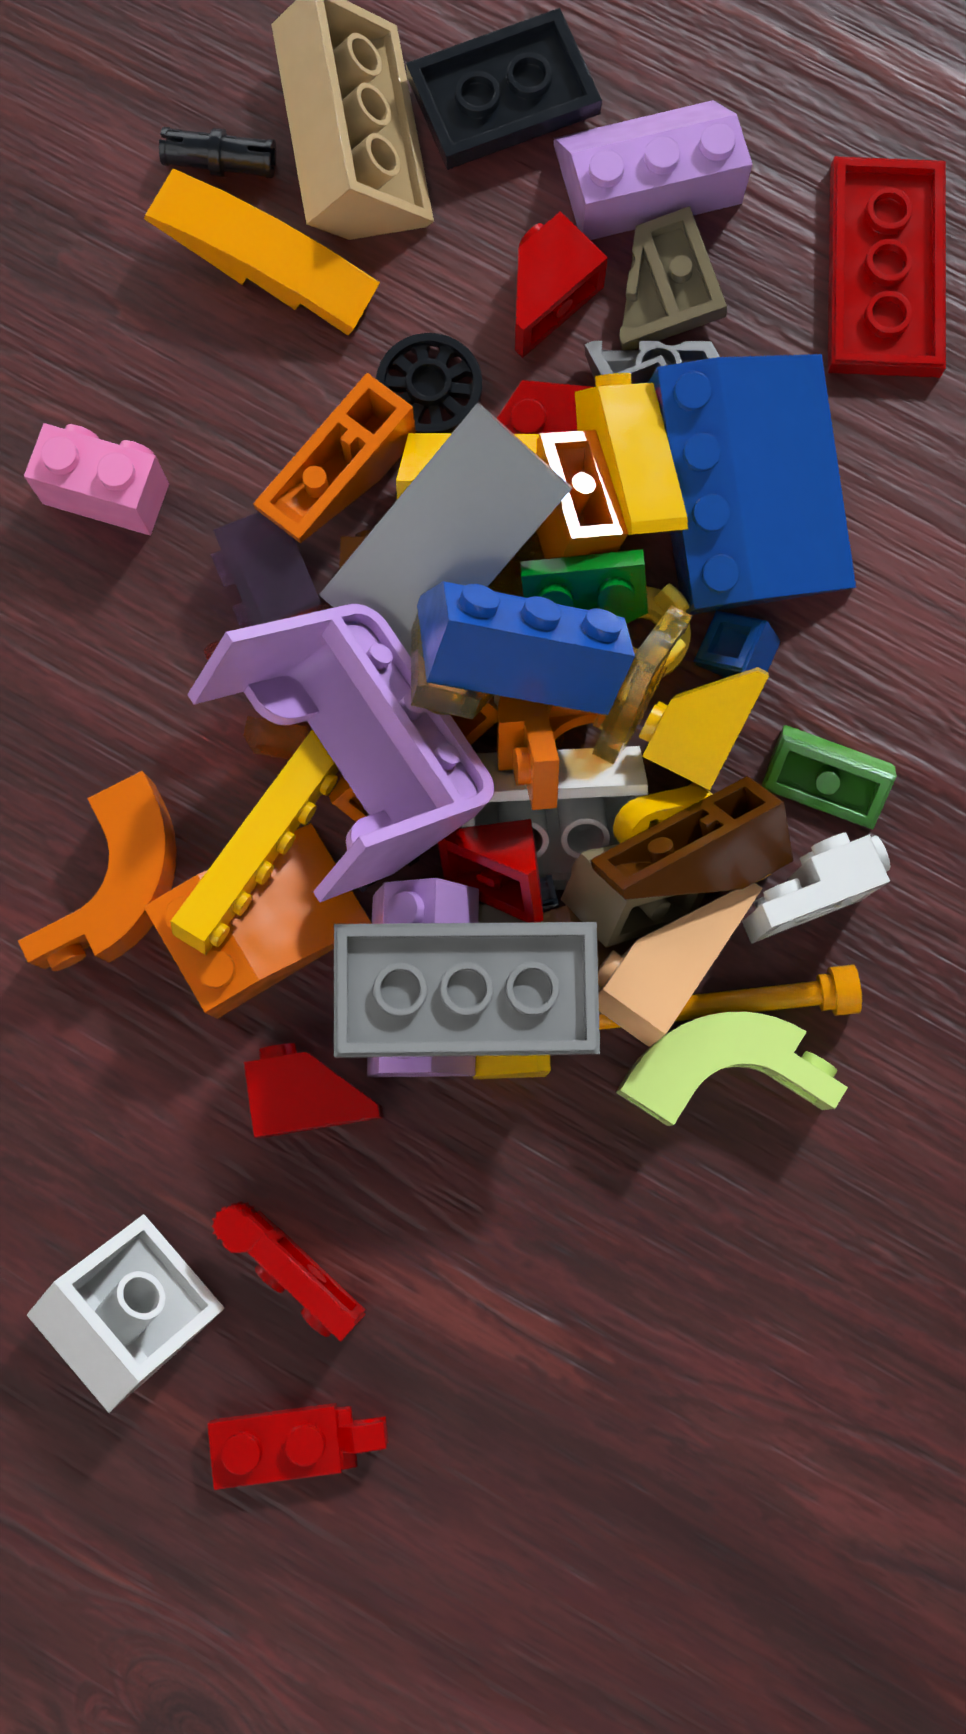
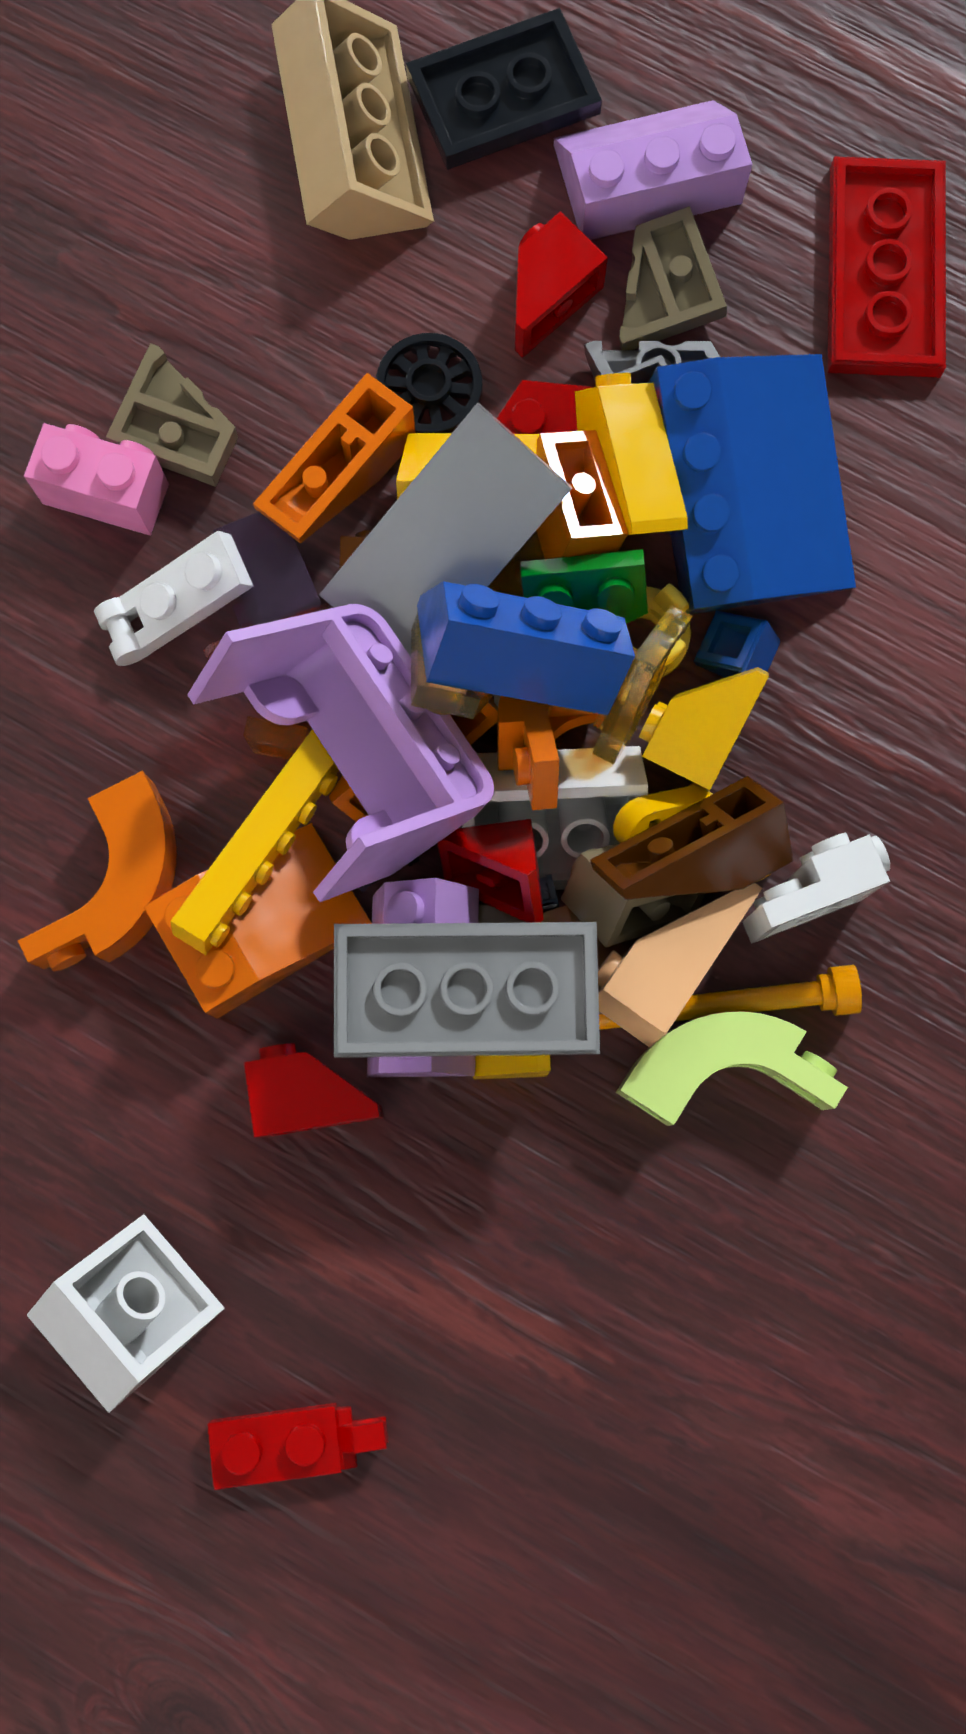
(174, 421): none -> dark tan wing
(174, 598): none -> white plate
(217, 152): black pin -> none
(261, 248): light orange slope -> none
(287, 1267): red hinge -> none
(829, 777): bright green slope -> none

